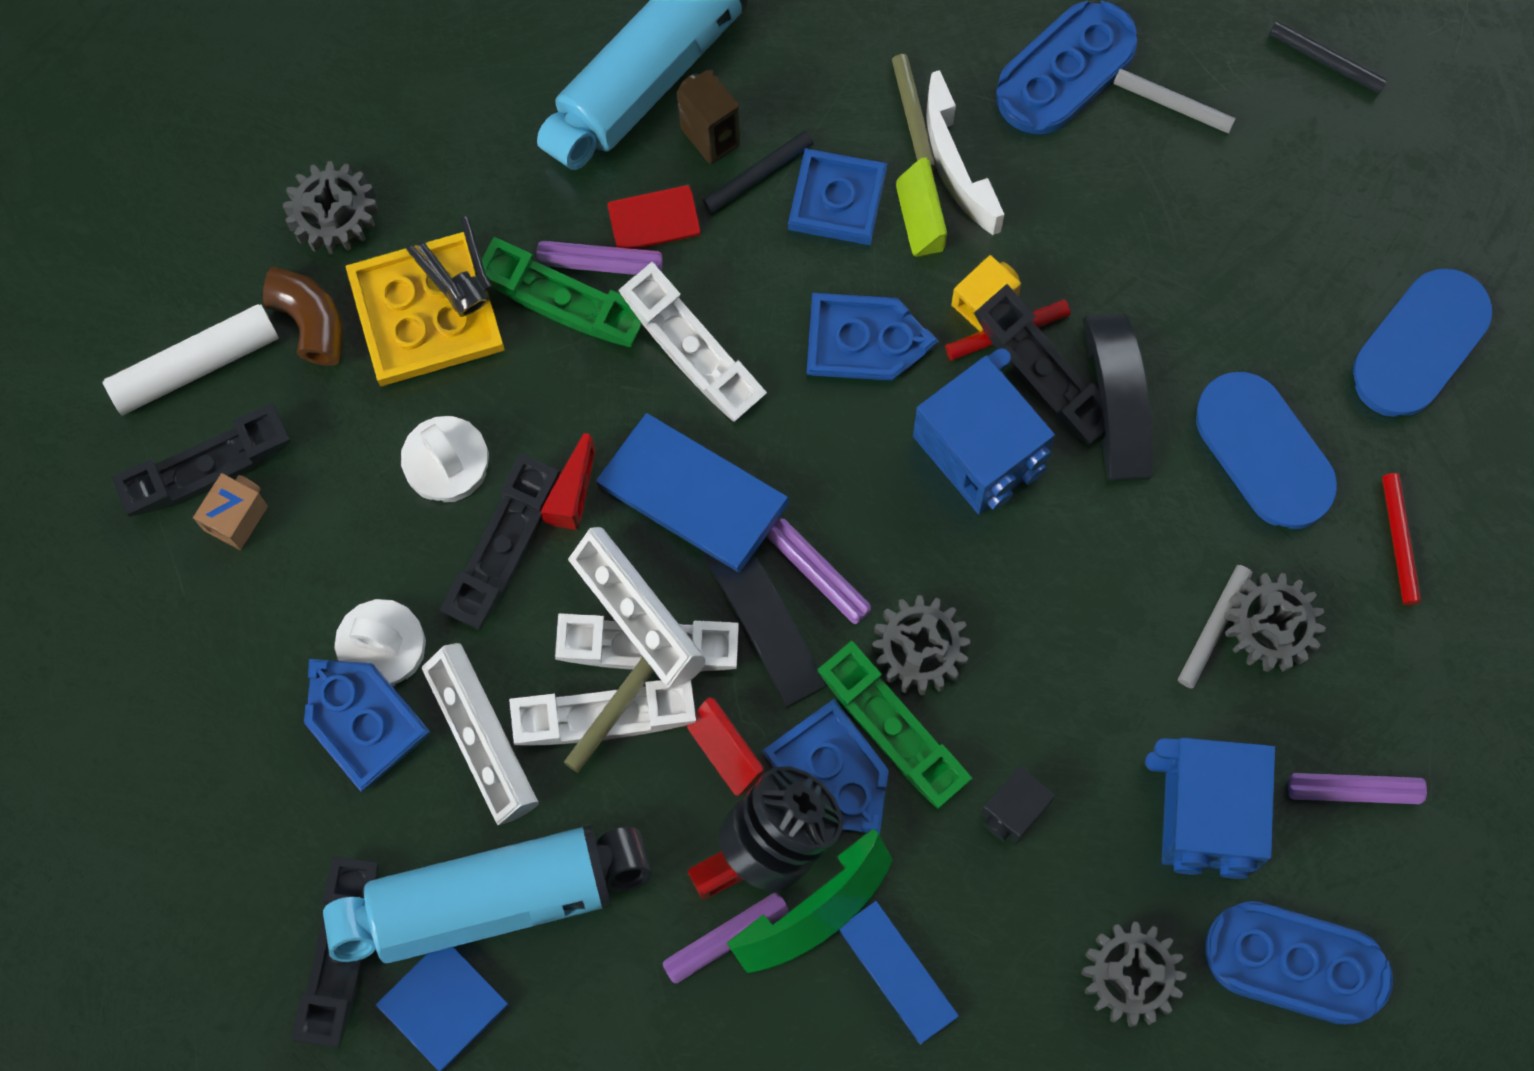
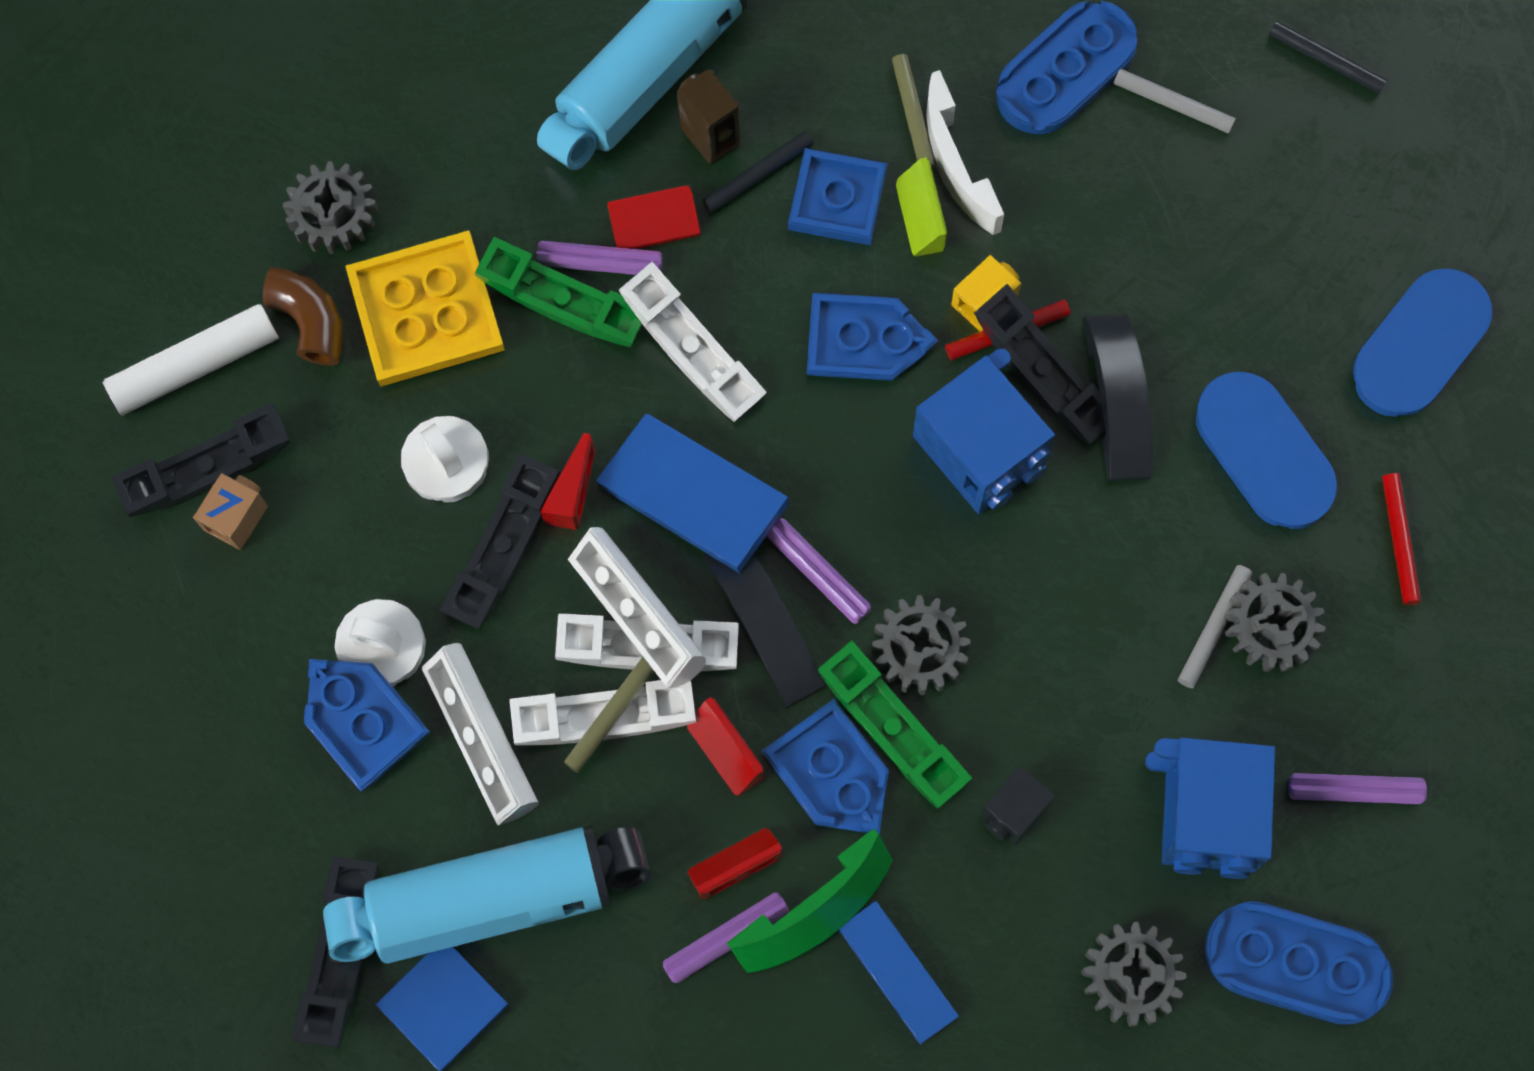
(463, 291): black plant -> none
(780, 829): black wheel -> none

